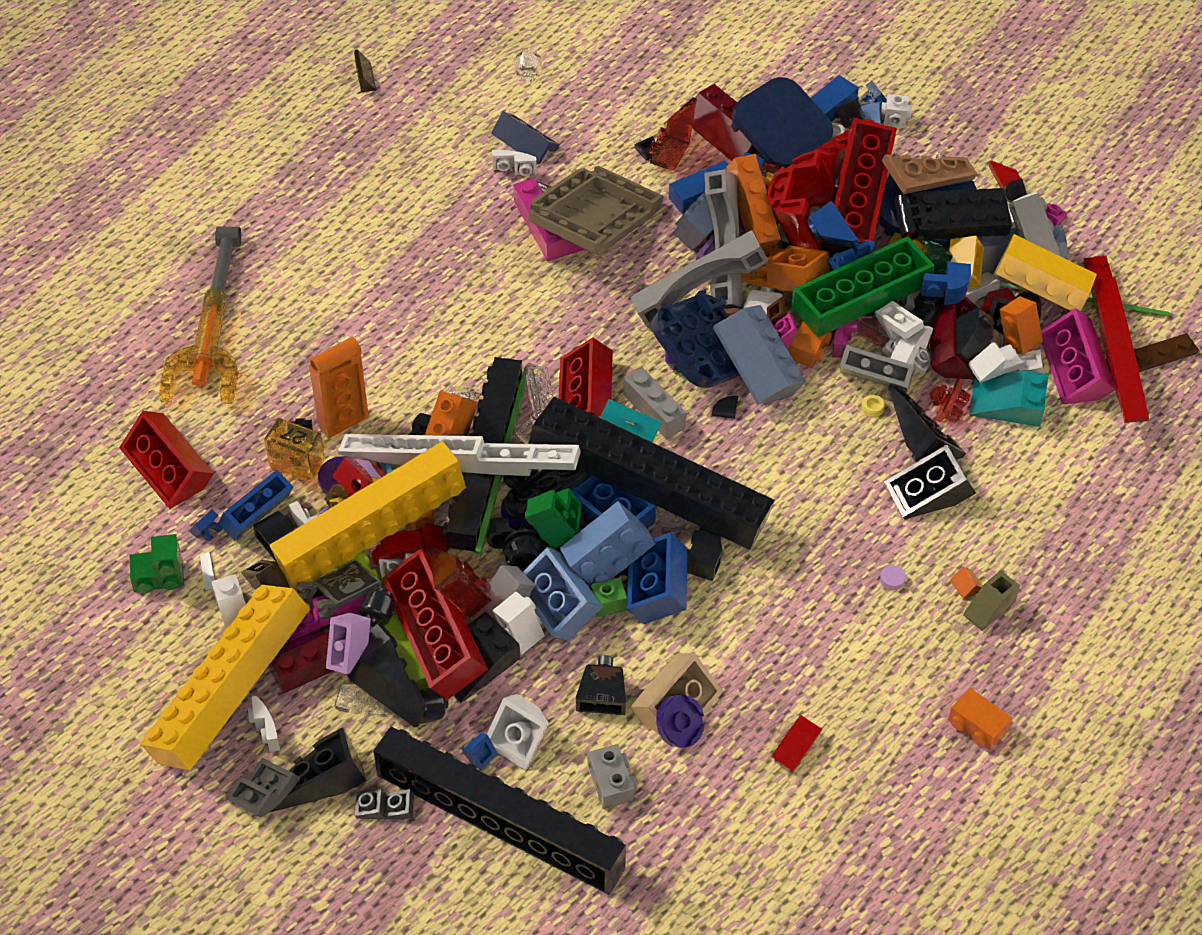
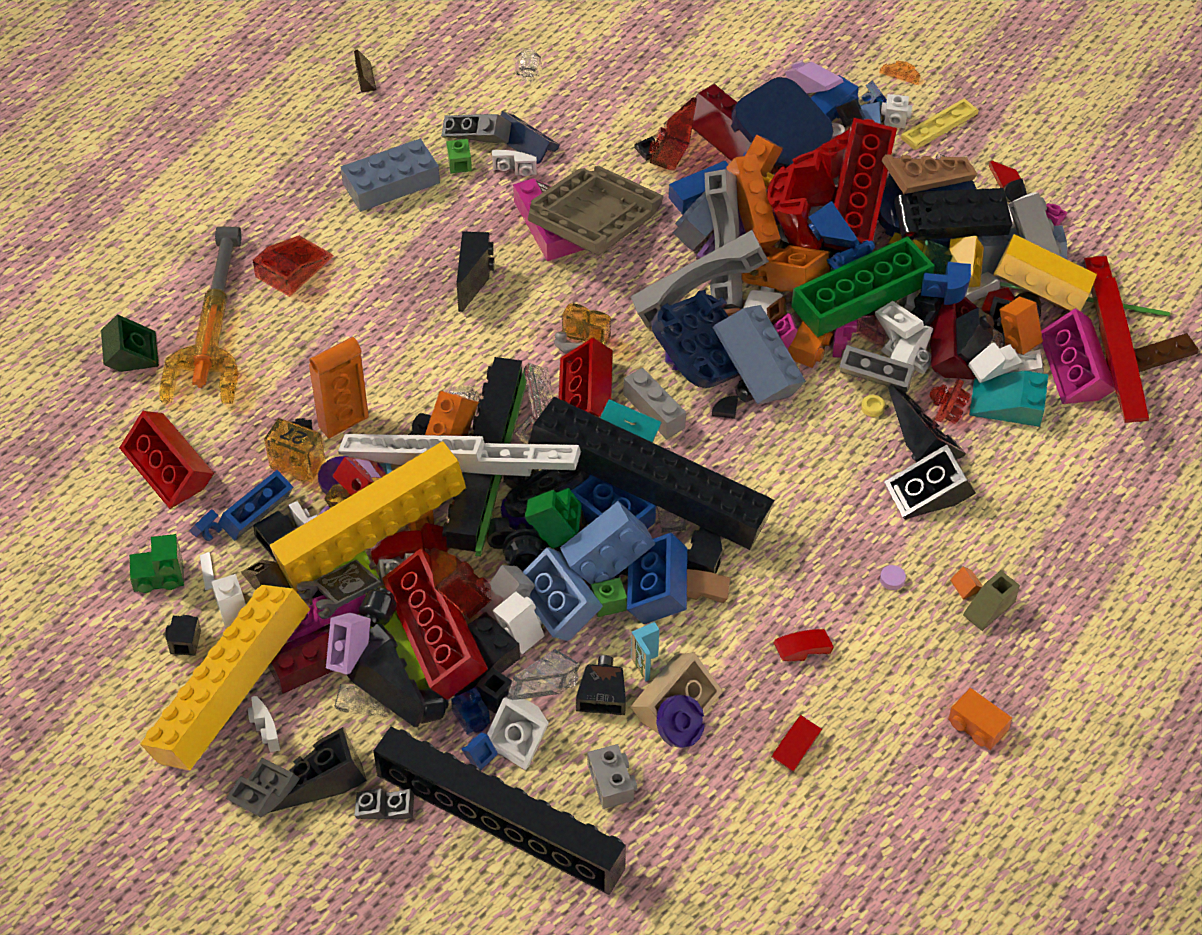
(128, 345): none -> dark green slope
(183, 635): none -> black brick
(289, 264): none -> clear red slope
(390, 174): none -> sand blue brick
(459, 156): none -> bright green brick
(471, 711): none -> clear blue brick
(473, 266): none -> black slope
(478, 127): none -> dark grey slope
(493, 689): none -> black brick
(545, 677): none -> clear slope
(563, 344): none -> light grey arm
(583, 324): none -> clear yellow brick
(644, 648): none -> medium azure panel
(707, 585): none -> medium nougat slope
(743, 392): none -> black tile
(766, 153): none -> orange brick
(800, 644): none -> red slope
(812, 77): none -> lavender slope
(902, 71): none -> clear orange tile
(939, 124): none -> light yellow tile

